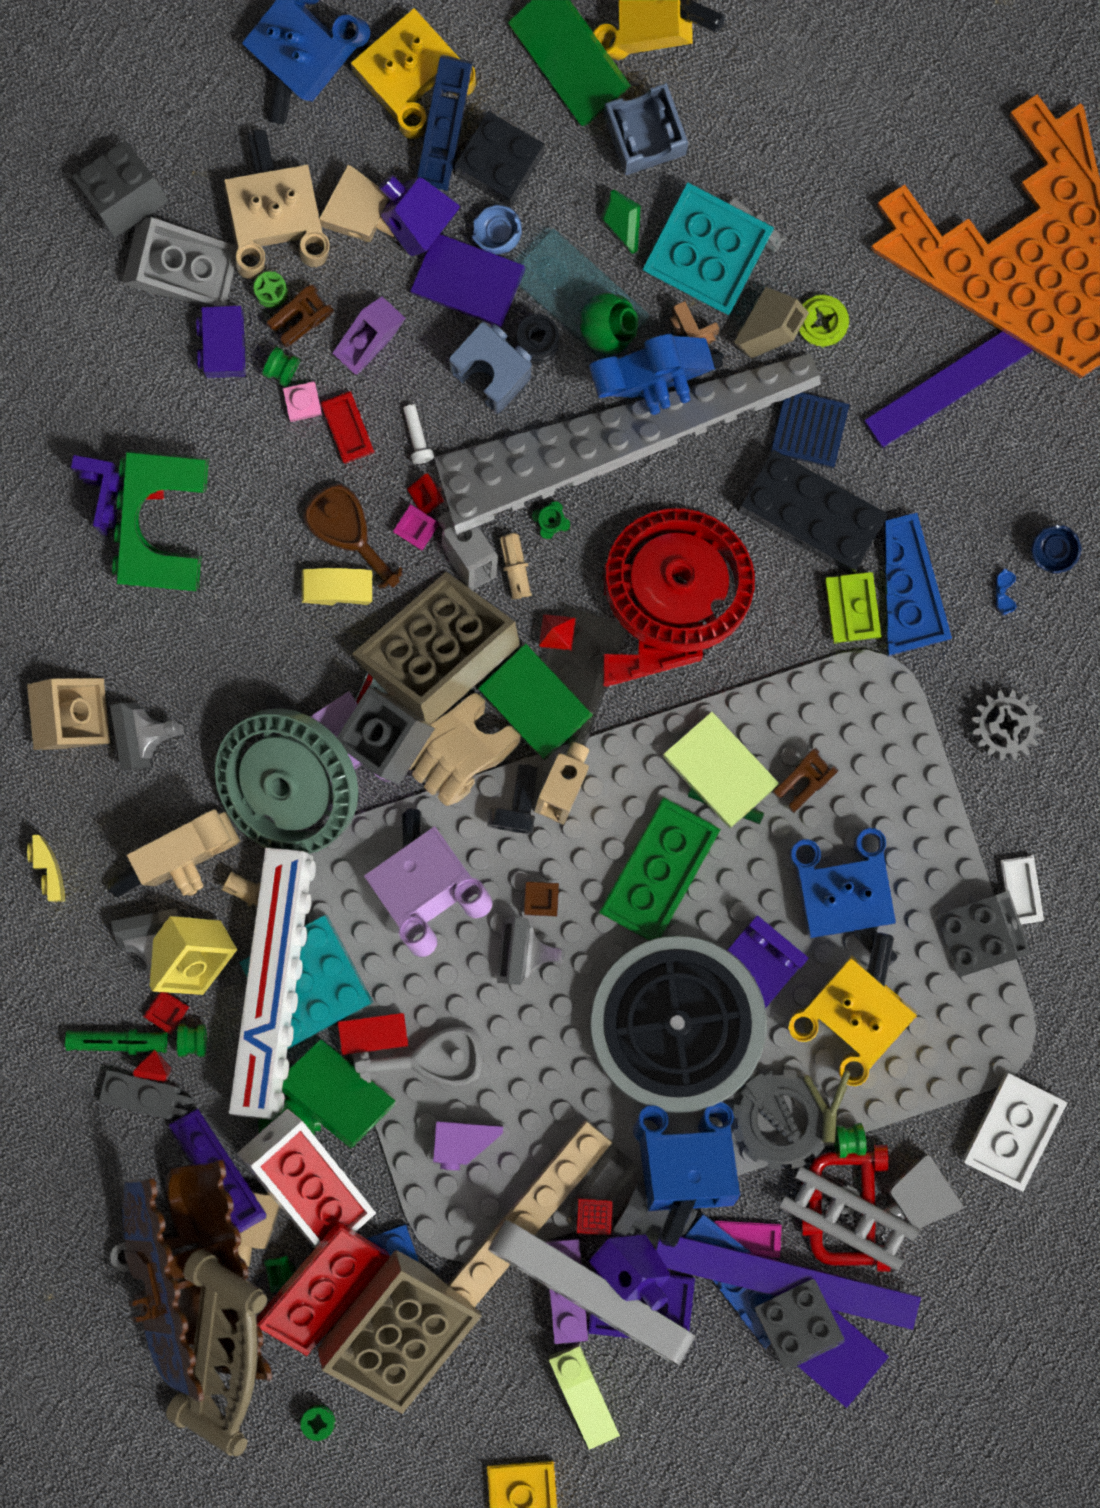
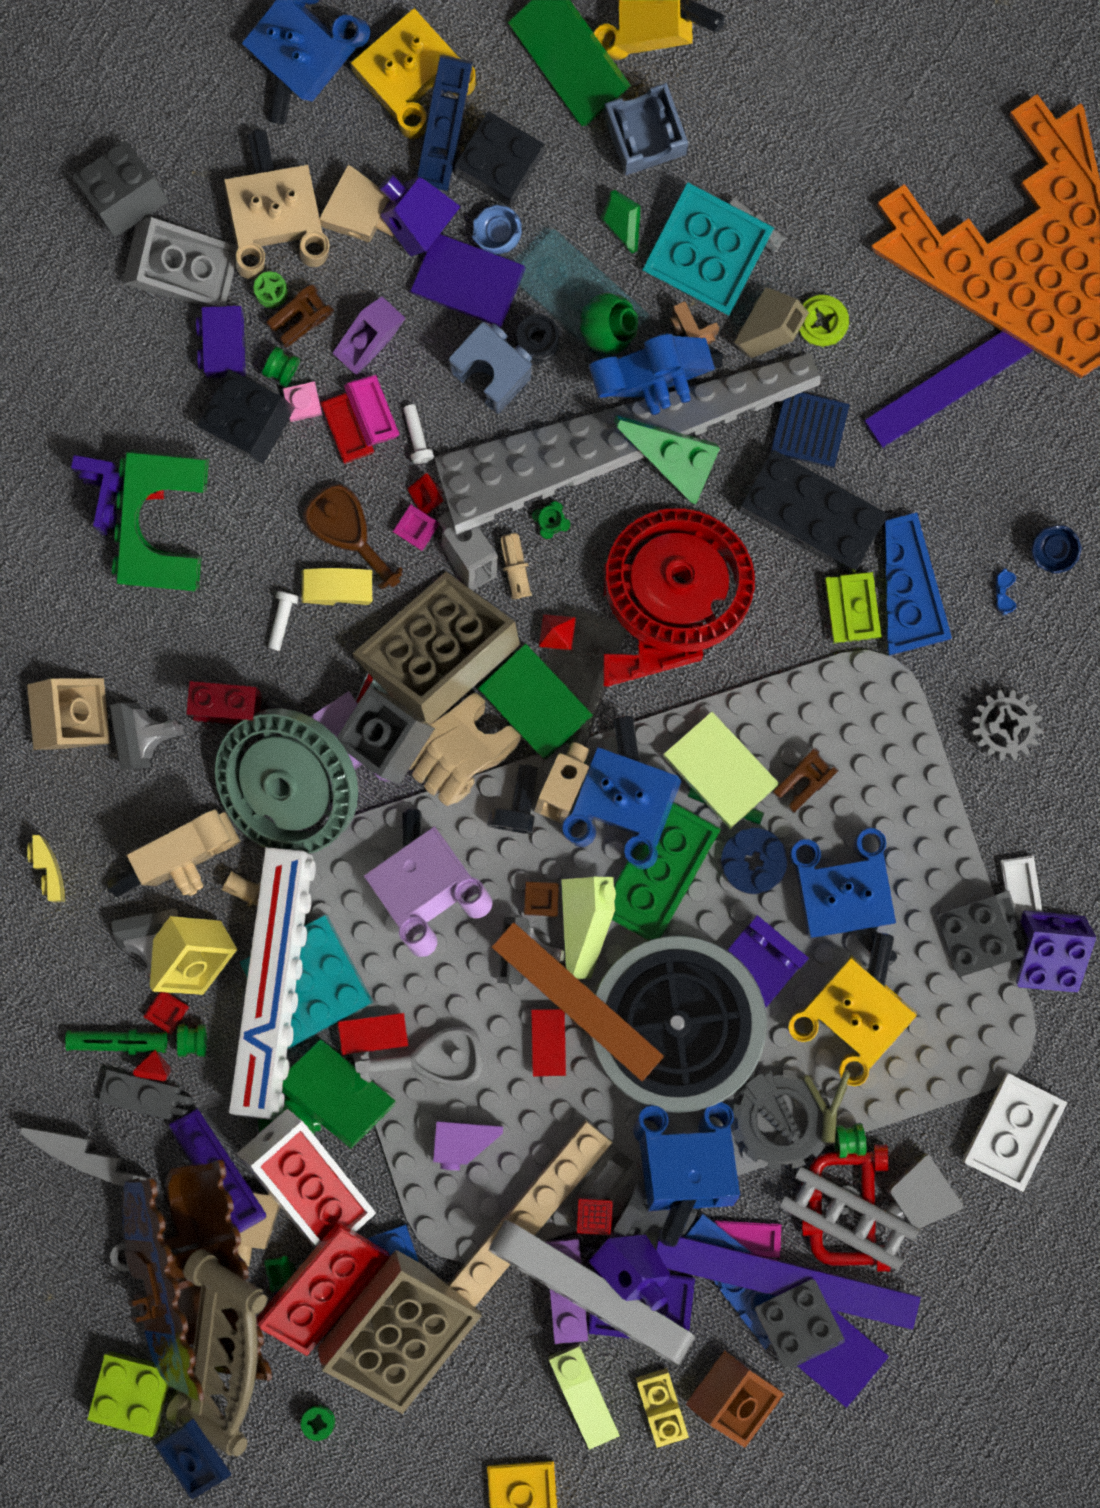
(75, 1152): none -> light grey slope
(128, 1394): none -> lime brick
(192, 1459): none -> dark blue plate
(222, 703): none -> dark red panel
(246, 416): none -> black brick
(281, 618): none -> white piece
(371, 410): none -> dark pink tile
(548, 1042): none -> red tile
(578, 1001): none -> dark orange tile
(586, 918): none -> yellowish green slope
(624, 796): none -> blue piece
(662, 1407): none -> light yellow slope
(678, 456): none -> wing
(734, 1399): none -> dark orange slope
(771, 852): none -> dark blue plate
(1055, 951): none -> dark purple bracket

